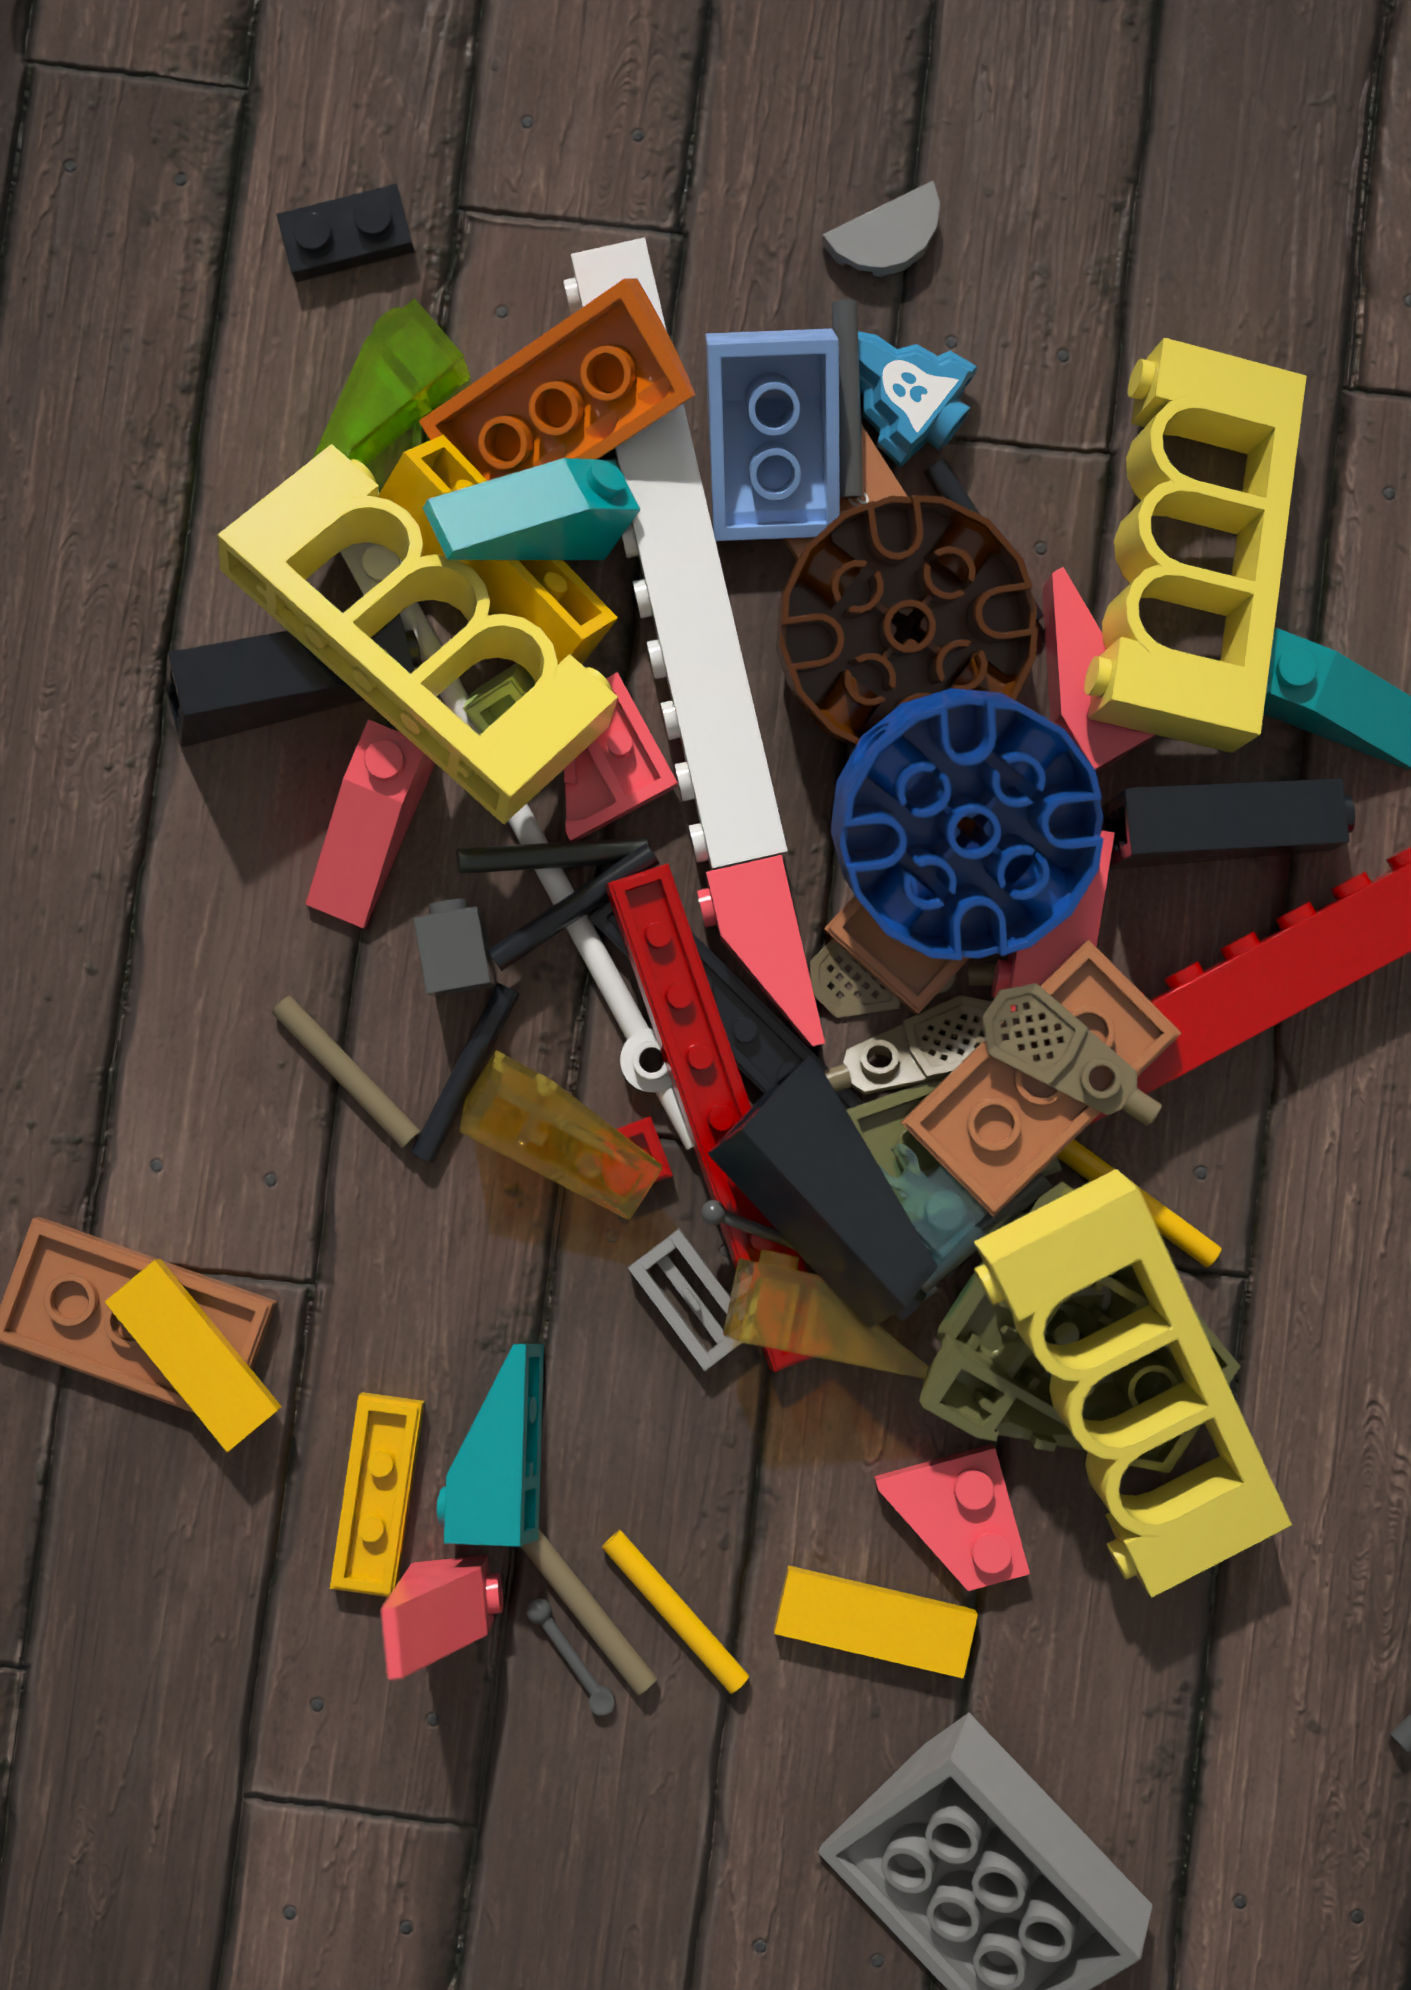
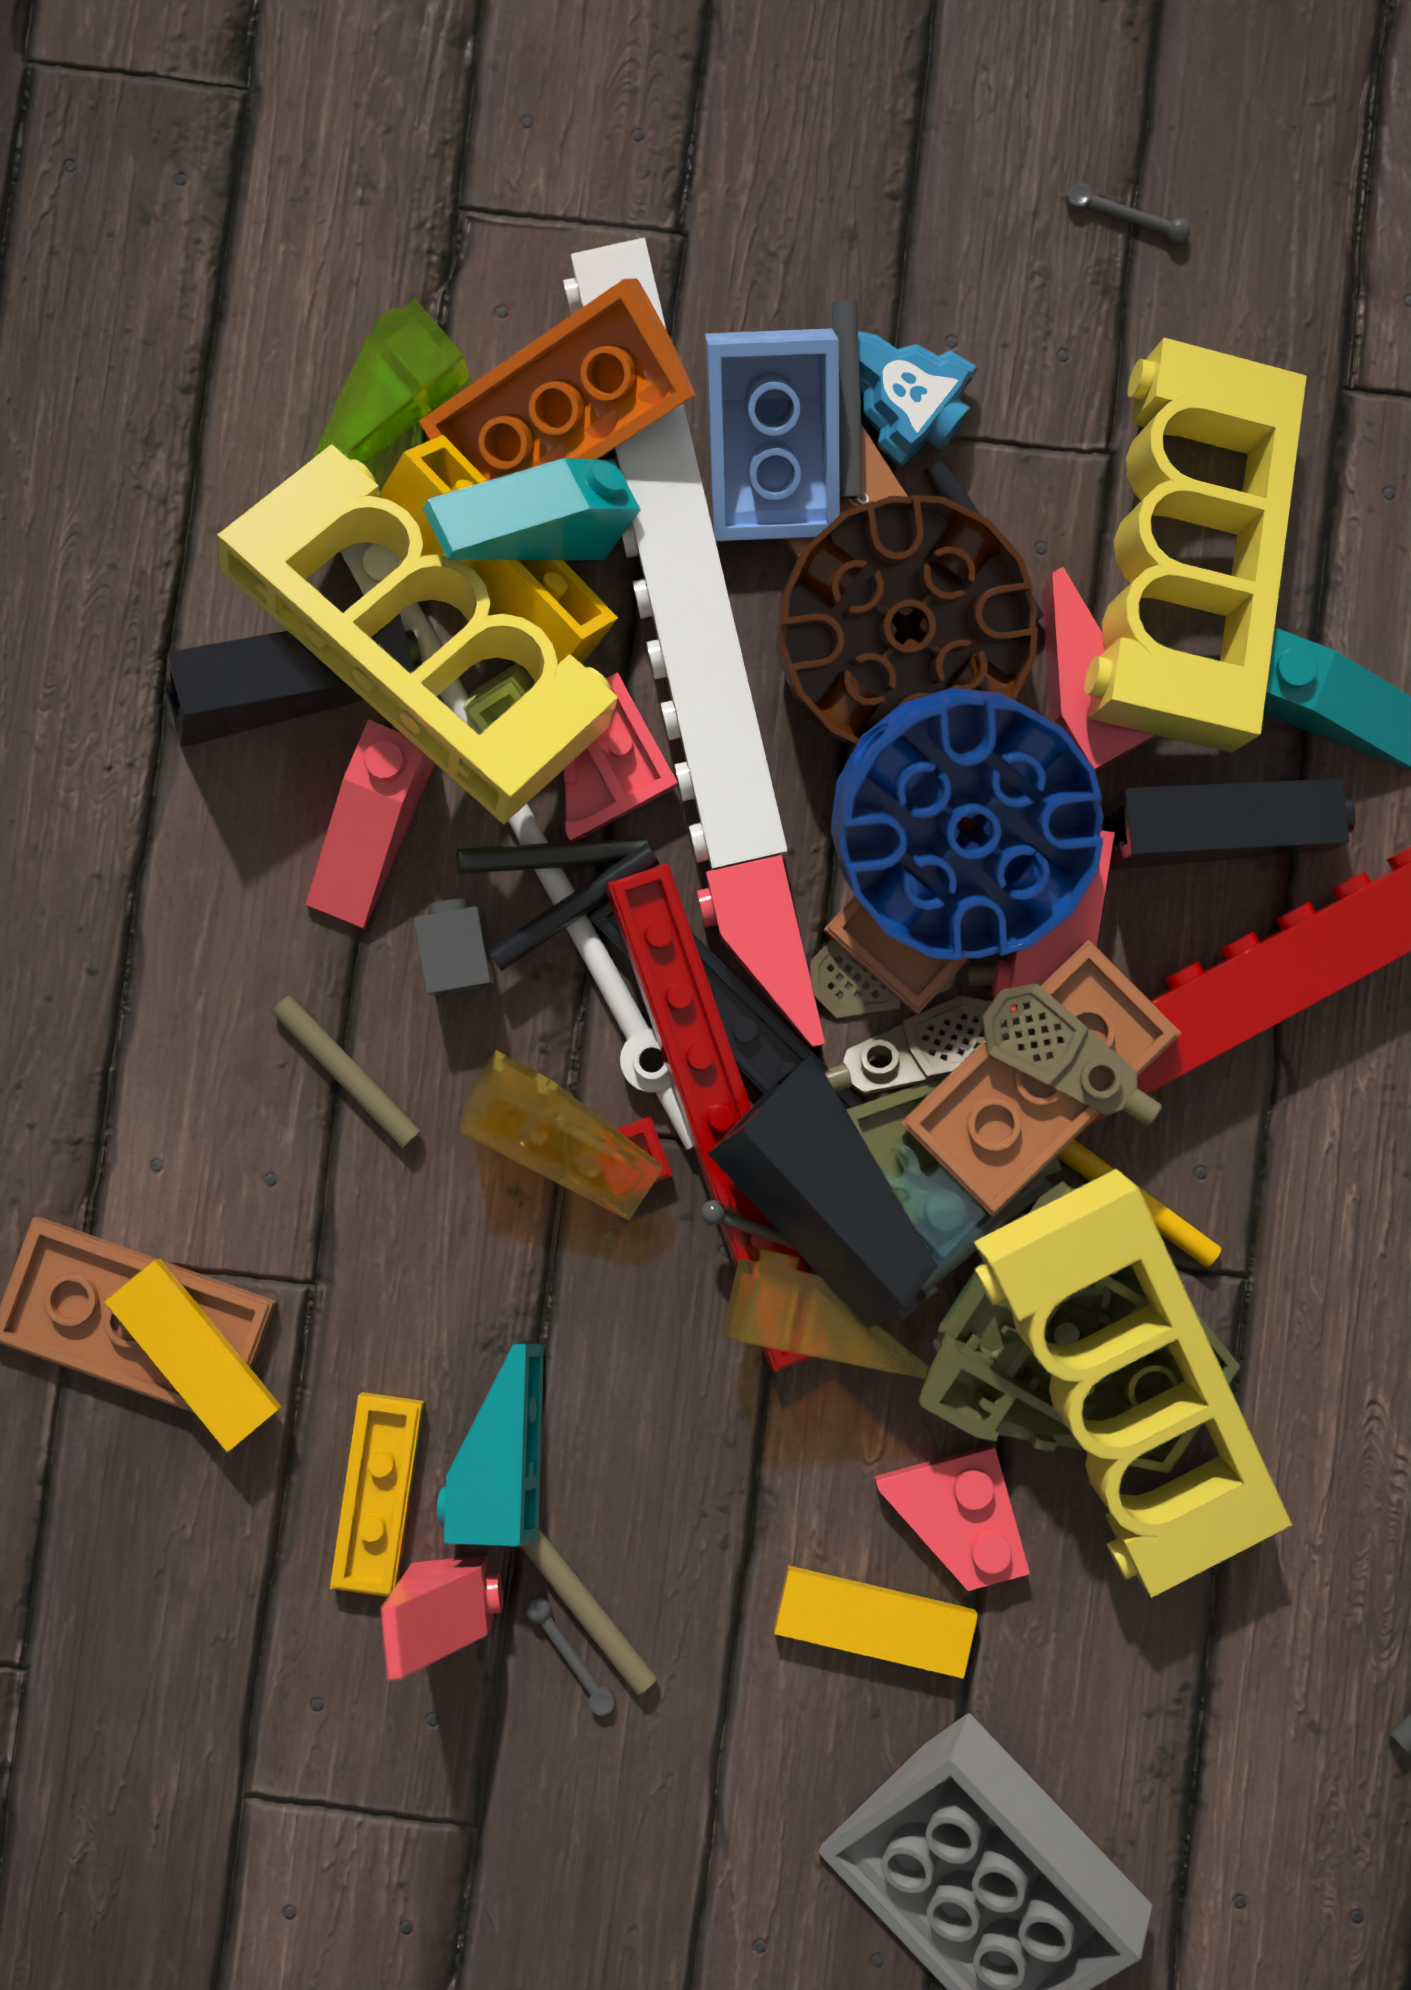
(345, 233): black plate -> none
(465, 1073): black piece -> none
(668, 1310): light grey tile -> none
(675, 1611): yellow piece -> none
(888, 236): light grey tile -> none
(1080, 197): none -> dark grey hinge

